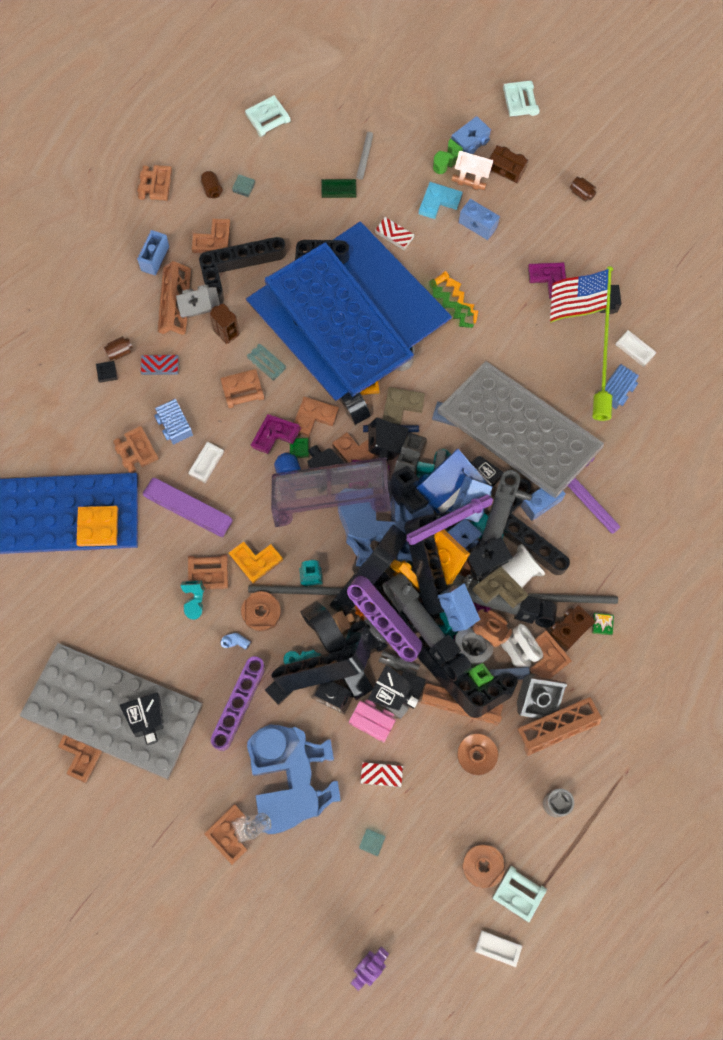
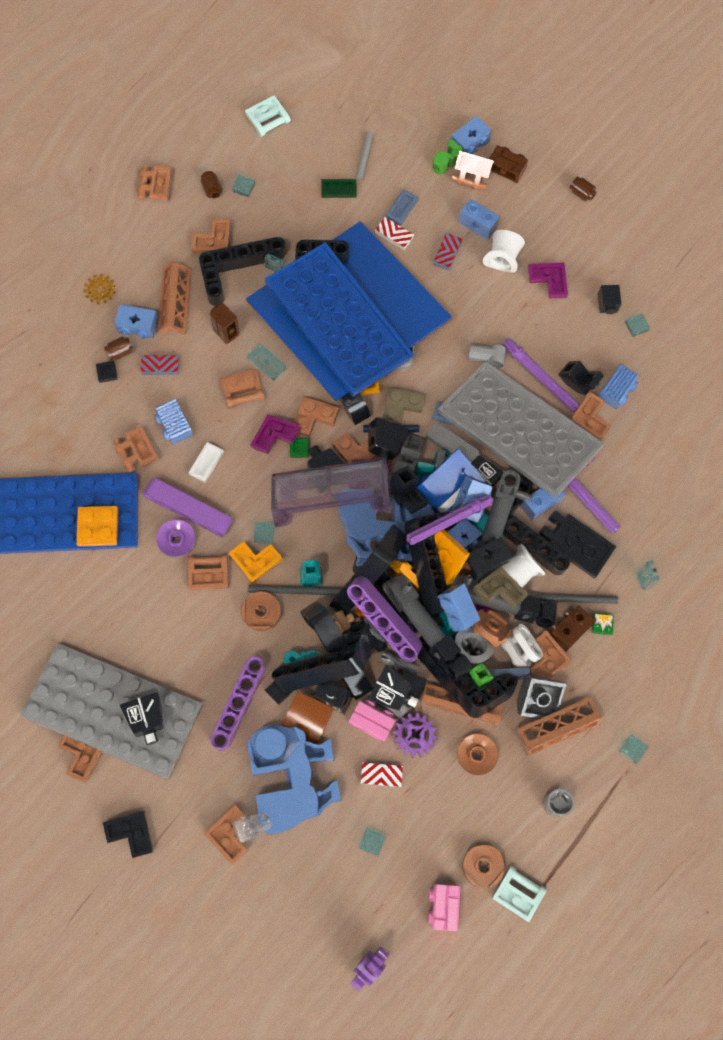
(94, 284): none -> clear yellow gear
(131, 827): none -> black plate
(136, 321): none -> medium blue brick
(153, 252): medium blue brick -> none
(172, 530): none -> medium lavender dish
(193, 607): teal leg -> none
(197, 302): light grey brick -> none
(235, 639): light blue arm -> none
(264, 532): none -> clear light blue tile
(273, 263): none -> clear light blue tile
(286, 462): blue head -> none
(308, 716): none -> dark orange slope
(402, 207): none -> sand blue tile
(421, 742): none -> medium lavender gear
(436, 196): medium azure plate -> none
(437, 293): piece -> none
(445, 907): none -> bright pink brick
(447, 251): none -> tile
(449, 441): none -> light grey tile
(493, 355): none -> light grey piece
(498, 948): white tile -> none
(504, 251): none -> white hat
(515, 98): light aqua plate -> none
(518, 353): none -> medium lavender axle
(578, 378): none -> black brick
(578, 543): none -> black tile
(582, 297): flag -> none
(586, 416): none -> nougat plate
(633, 749): none -> clear light blue tile
(635, 348): white tile -> none
(637, 325): none -> clear light blue tile
(649, 578): none -> clear light blue tile

